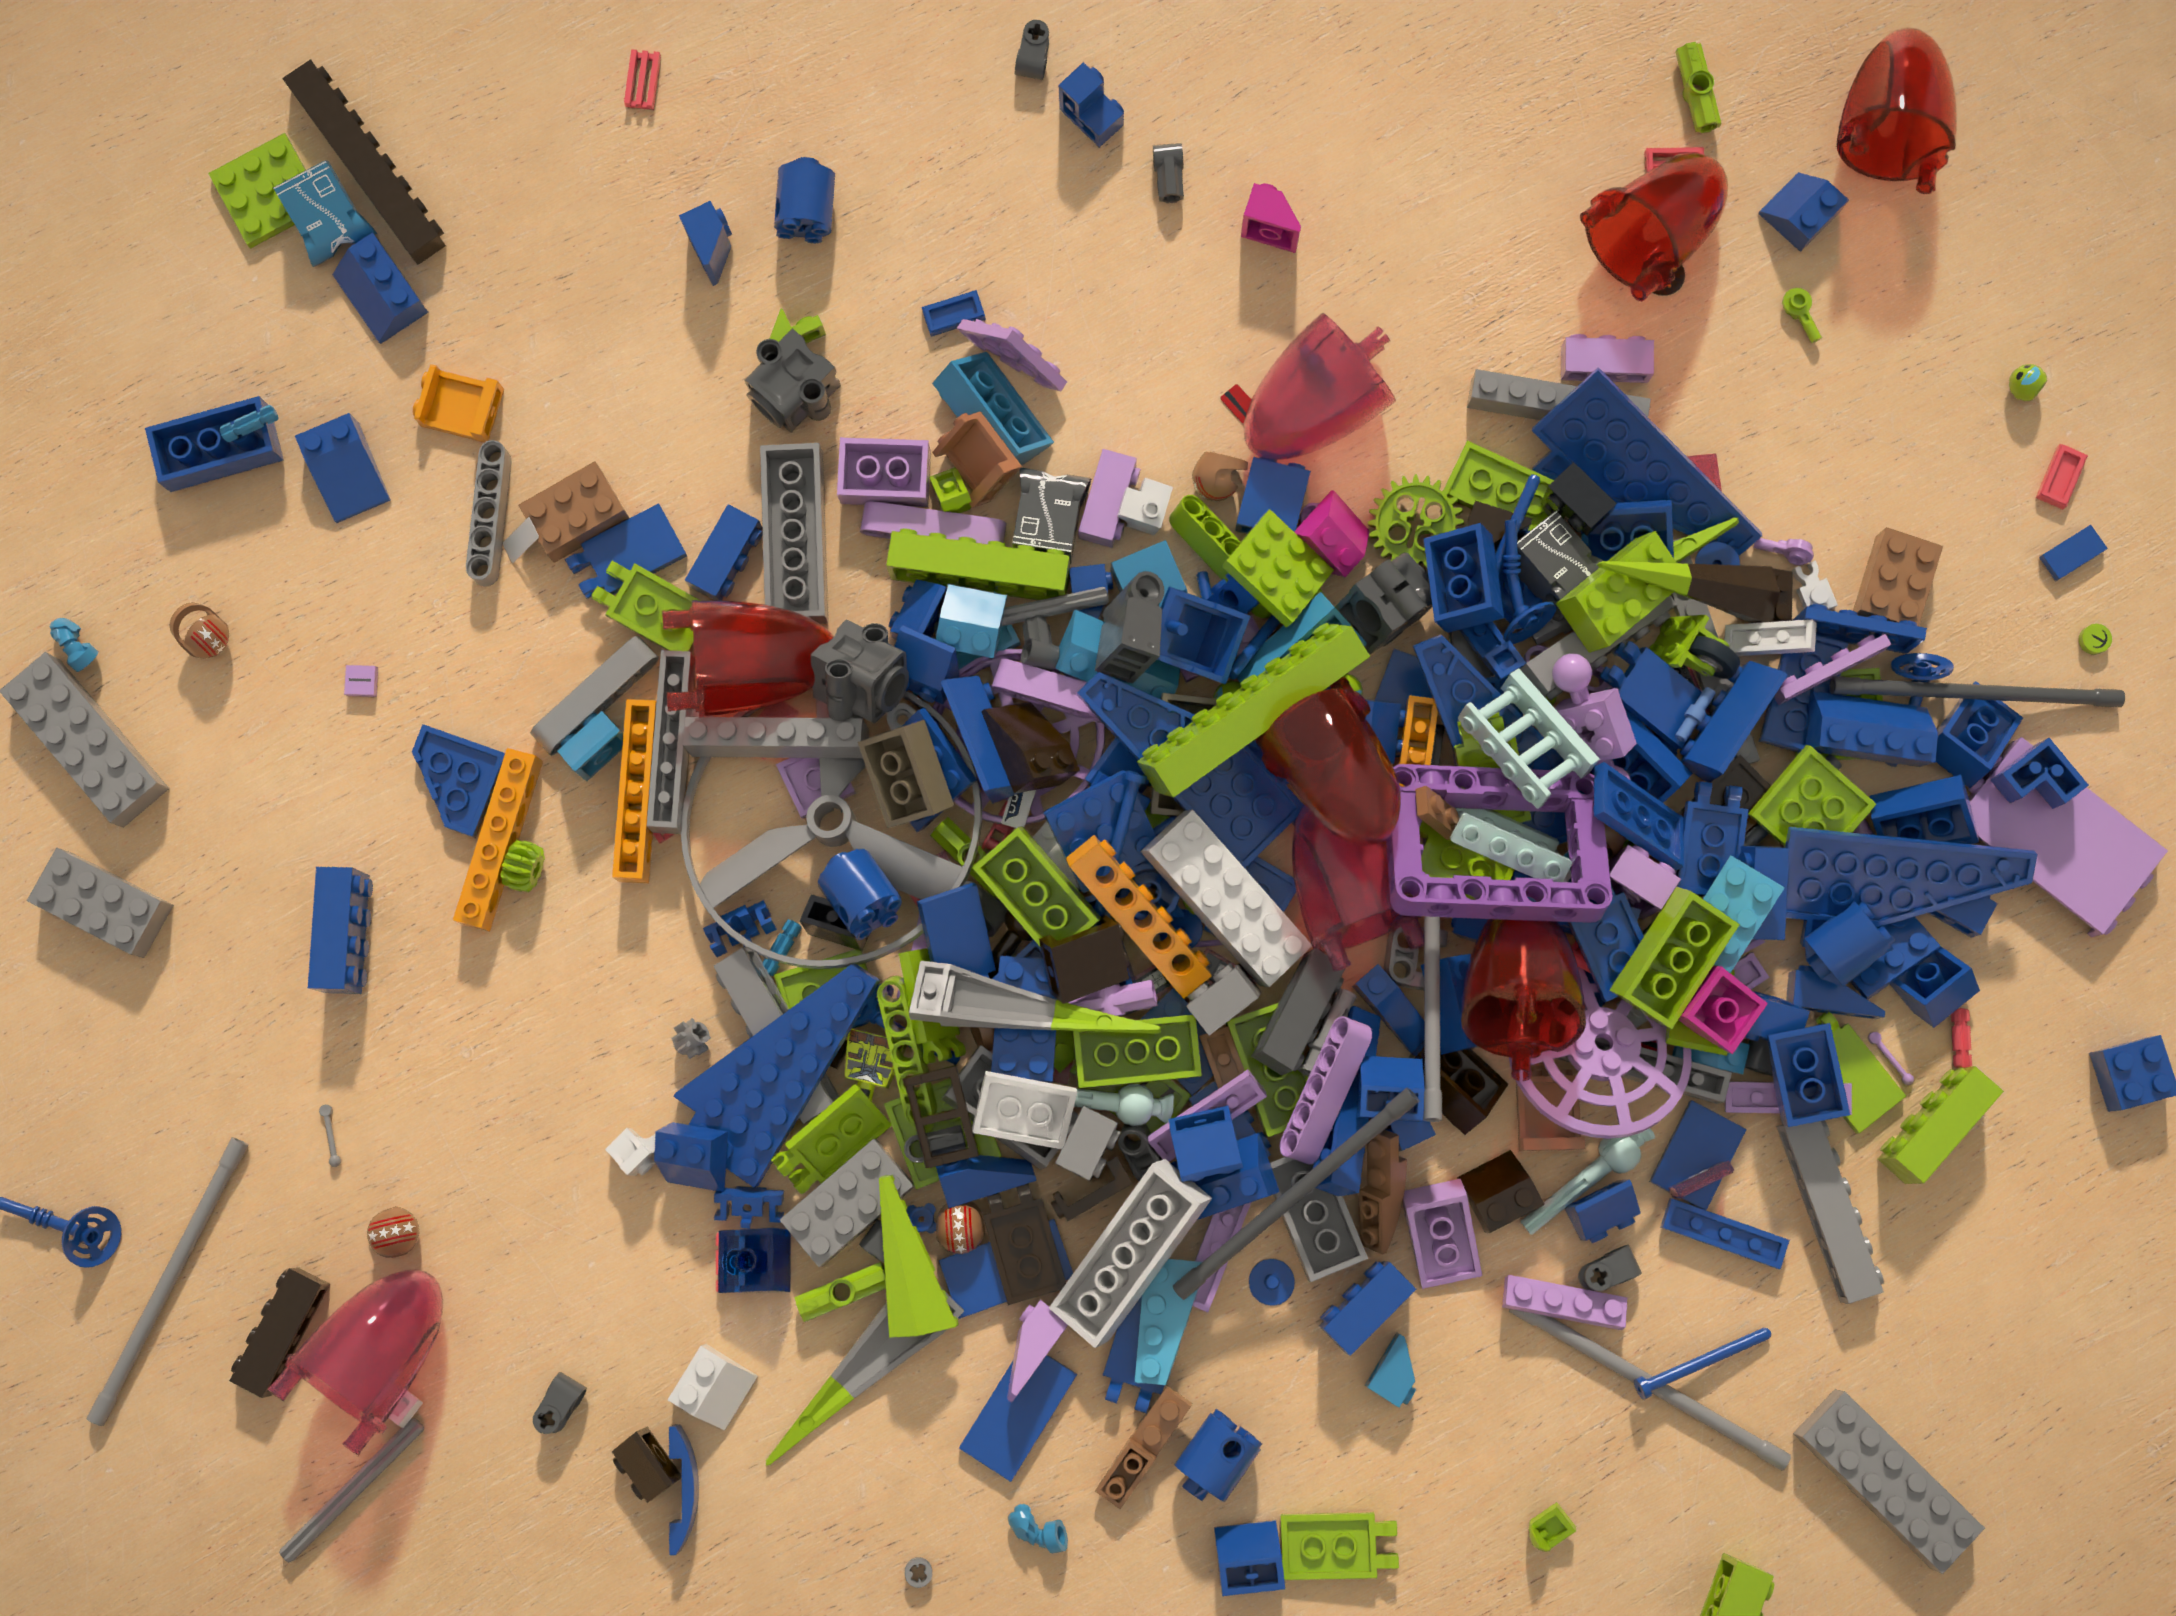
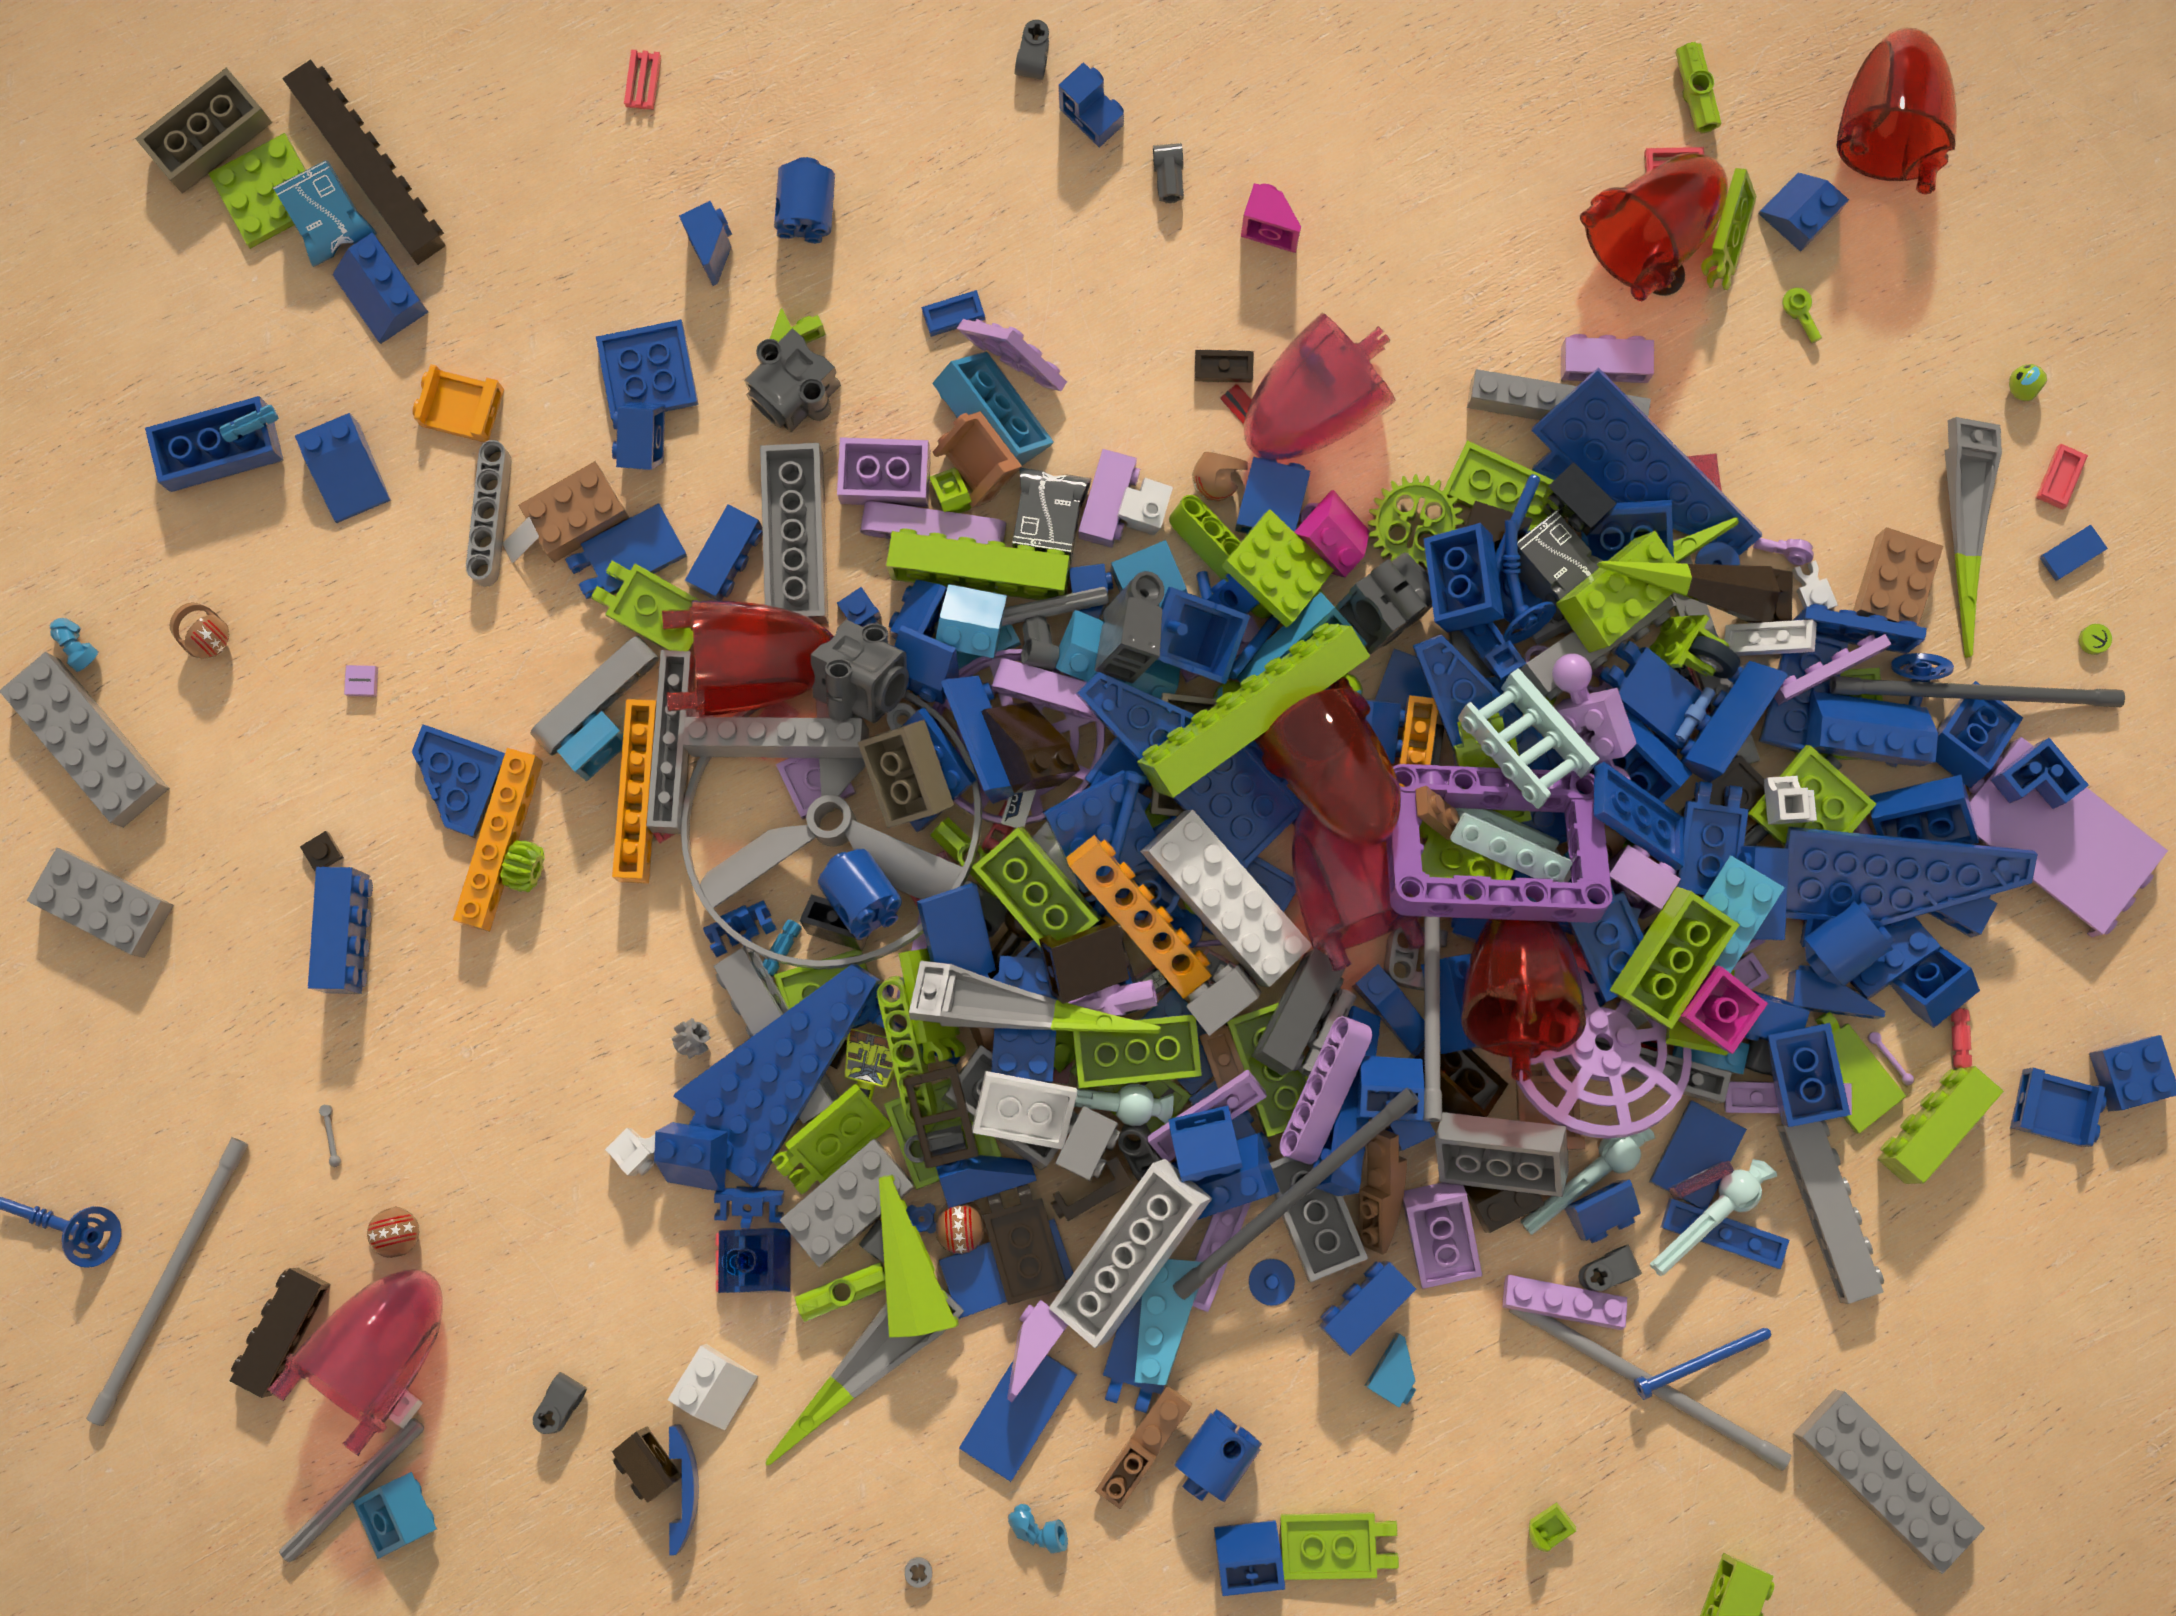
(204, 130): none -> dark tan brick
(321, 851): none -> dark brown plate
(395, 1515): none -> dark azure slope
(639, 435): none -> blue brick
(648, 367): none -> blue plate
(859, 608): none -> blue bracket
(1224, 366): none -> dark brown plate
(1502, 1154): none -> light grey brick
(1731, 230): none -> lime tile
(1737, 1192): none -> light aqua piece
(1788, 801): none -> white brick
(1971, 477): none -> light grey plate
(2058, 1108): none -> blue panel

